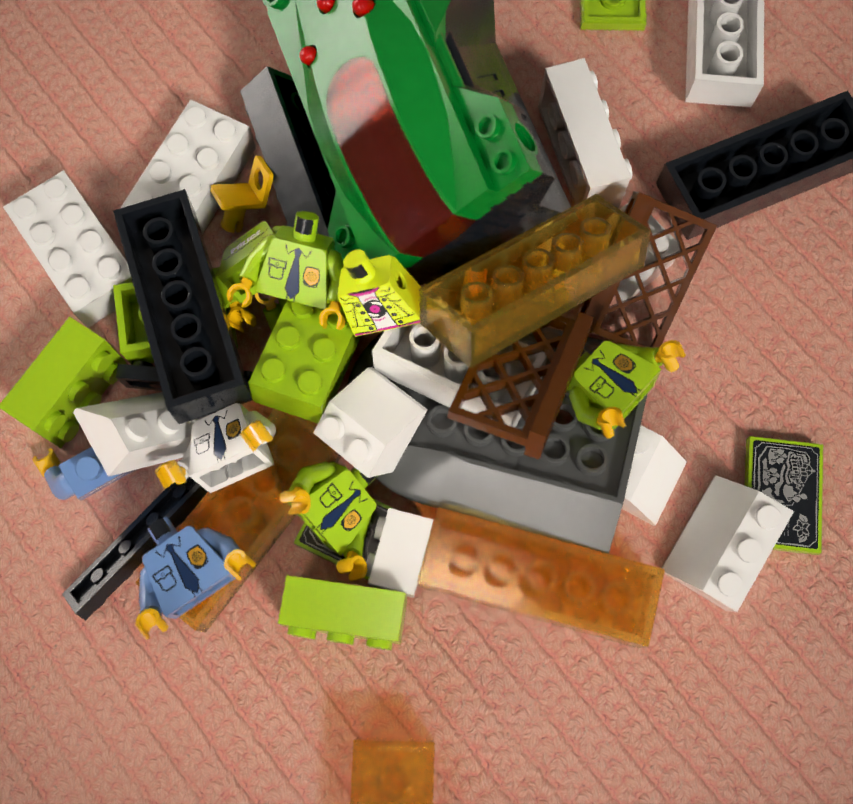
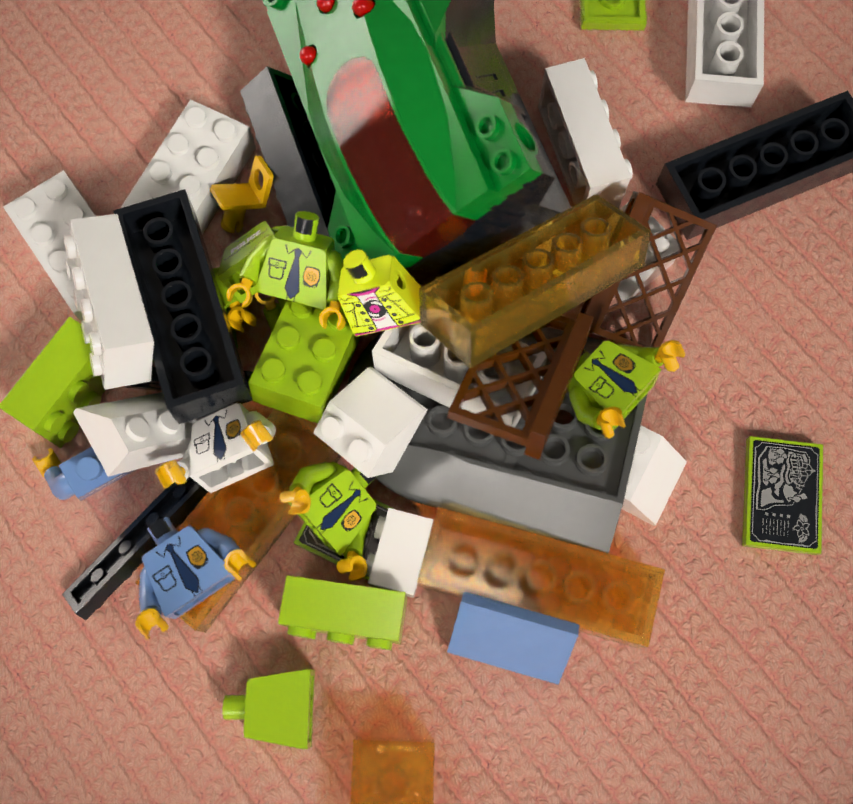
(109, 301): none -> white brick
(276, 708): none -> lime torso
(512, 638): none -> medium blue tile
(726, 542): white slope -> none

